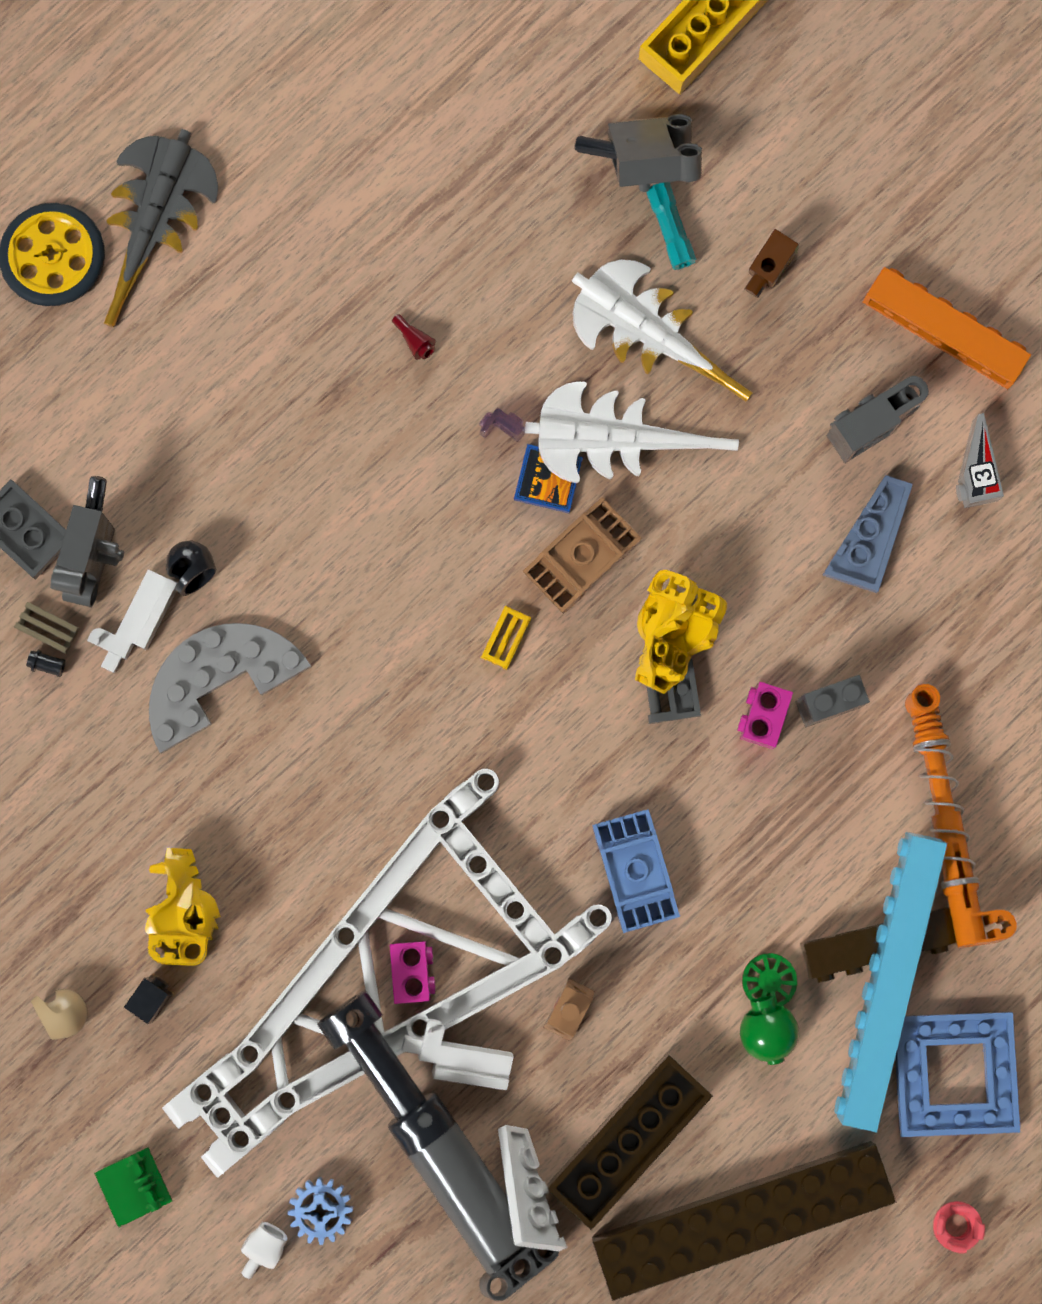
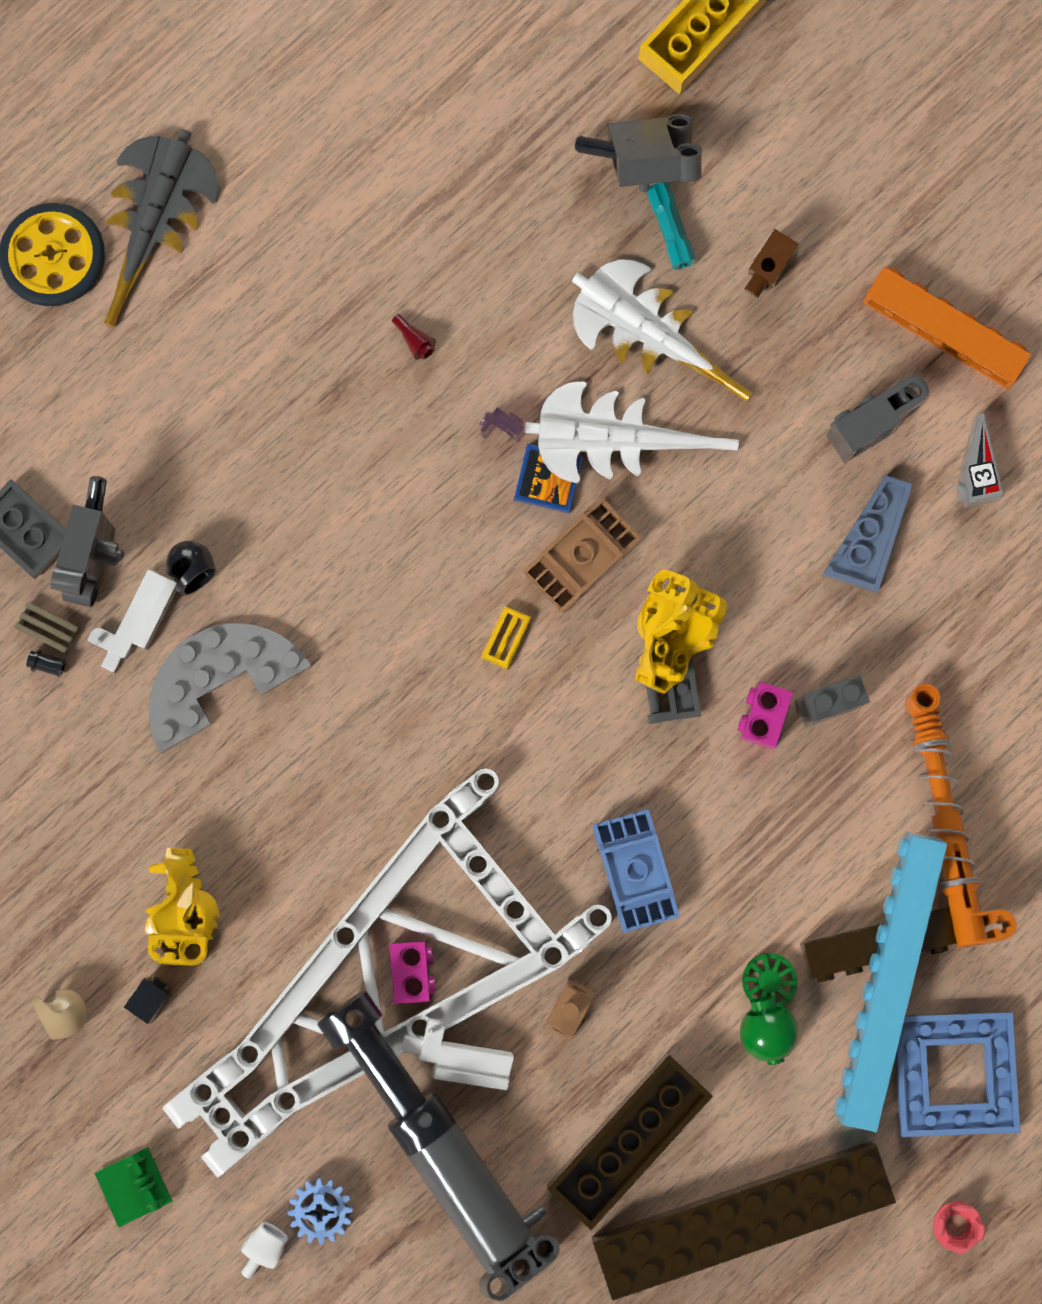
(529, 1211): white wing -> none

